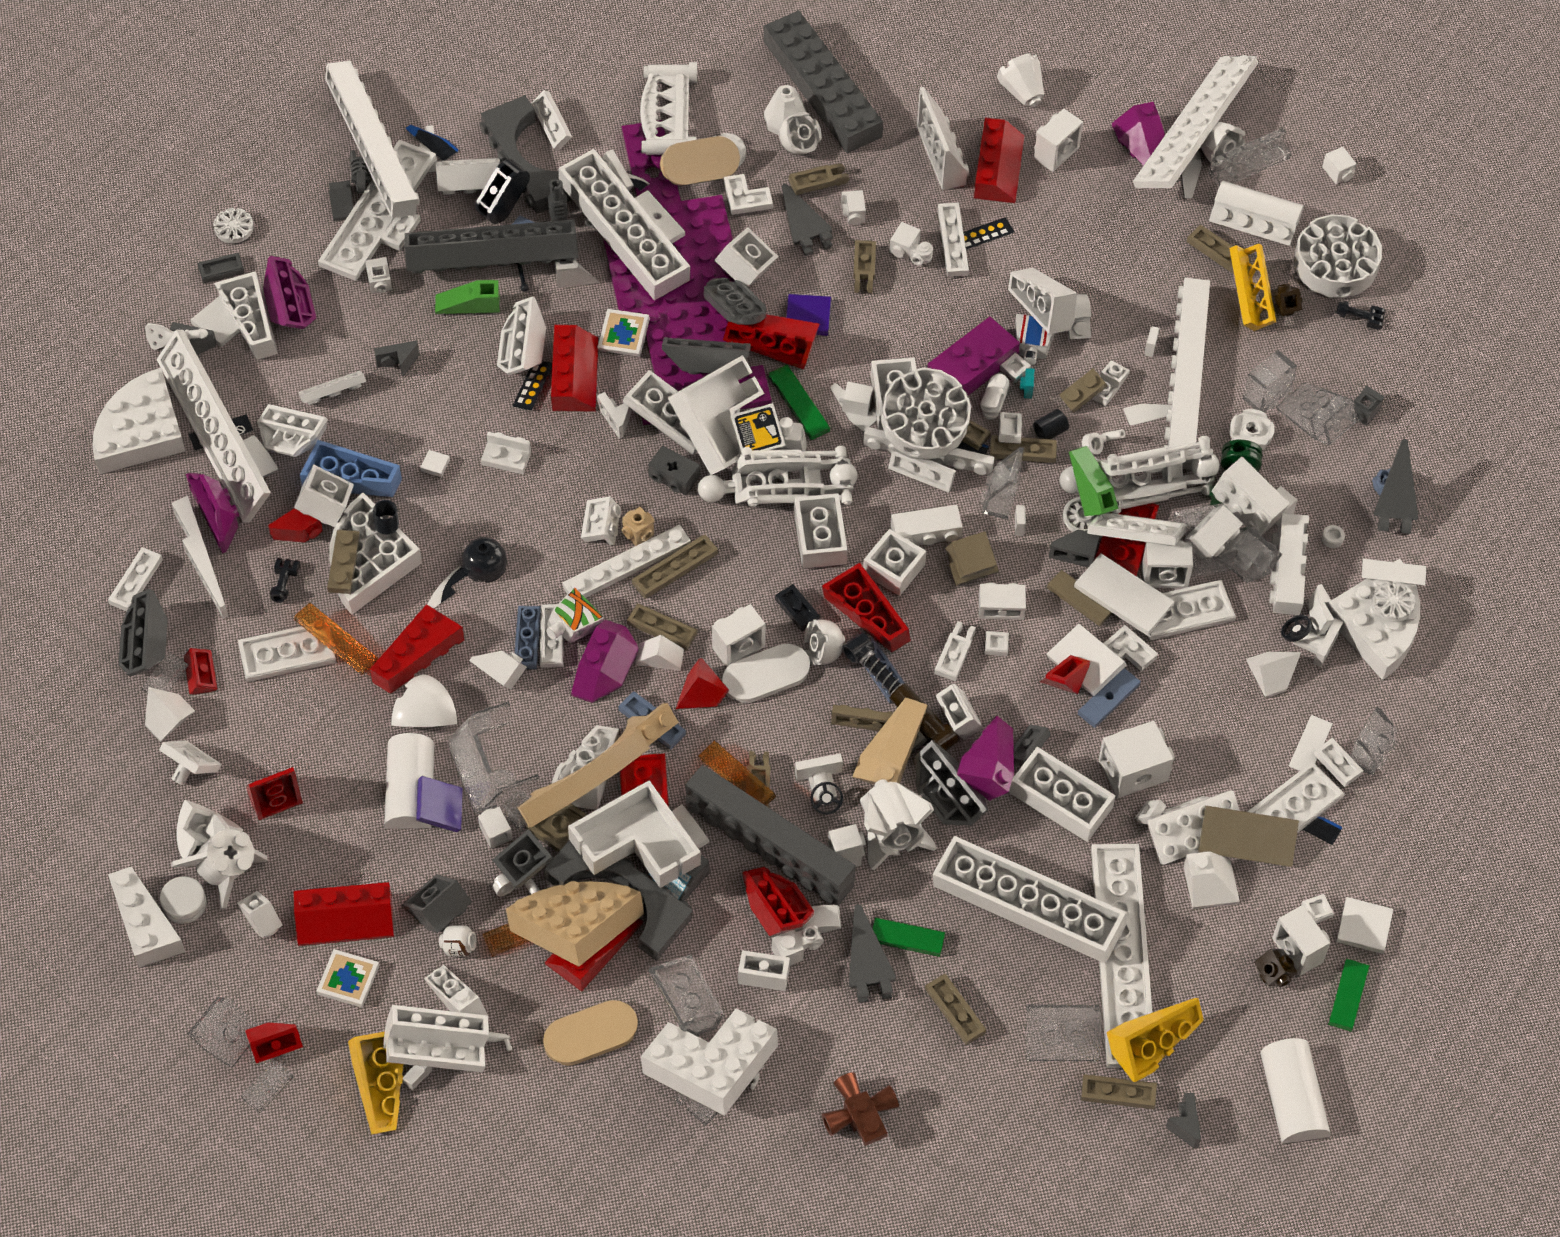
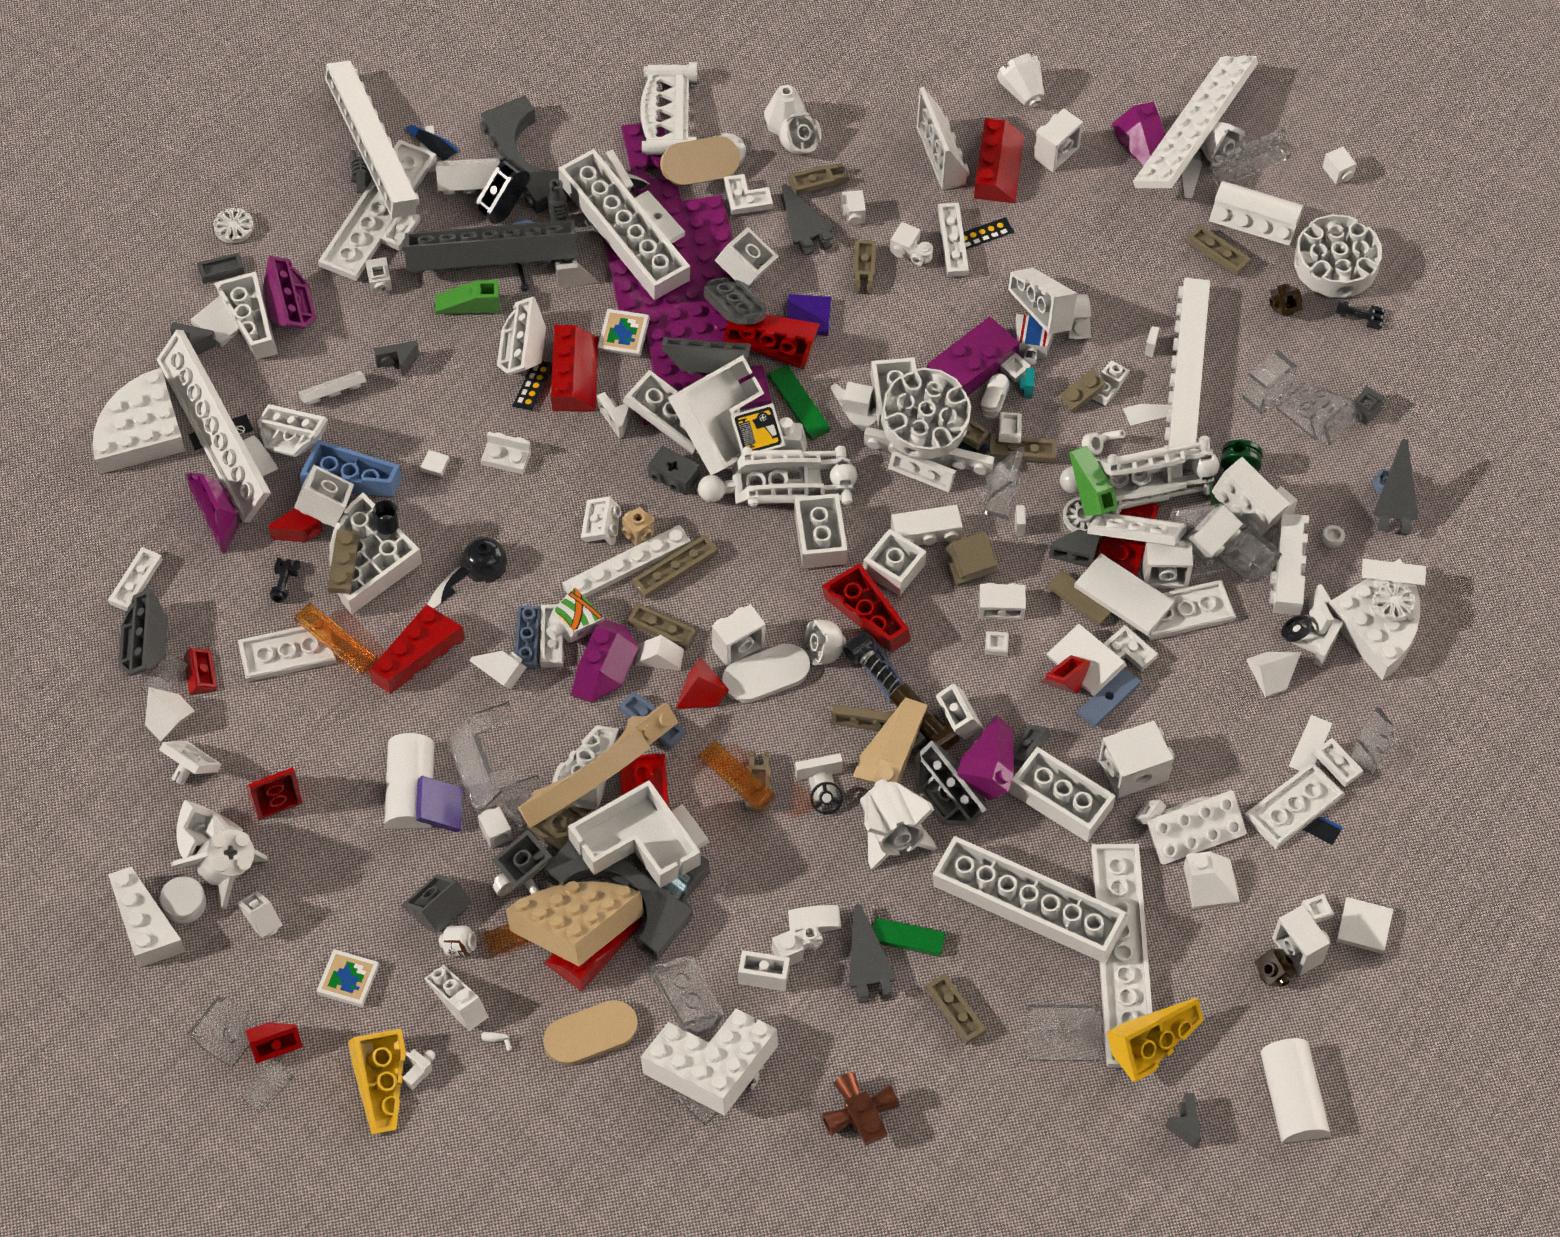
(167, 334): white piece -> none
(197, 551): white slope -> none
(340, 199): dark grey slope -> none
(343, 914): red slope -> none
(424, 704): white brick -> none
(436, 1038): white brick -> none
(551, 120): white plate -> none
(770, 835): dark grey brick -> none
(776, 901): red wedge -> none
(796, 607): black plate -> none
(823, 81): dark grey brick -> none
(848, 843): white brick -> none
(954, 653): white hinge -> none
(1051, 425): black piece -> none
(1118, 1091): dark tan plate -> none
(1245, 286): yellow fence -> none
(1248, 836): dark tan tile -> none
(1255, 419): white plate -> none
(1348, 995): green tile -> none

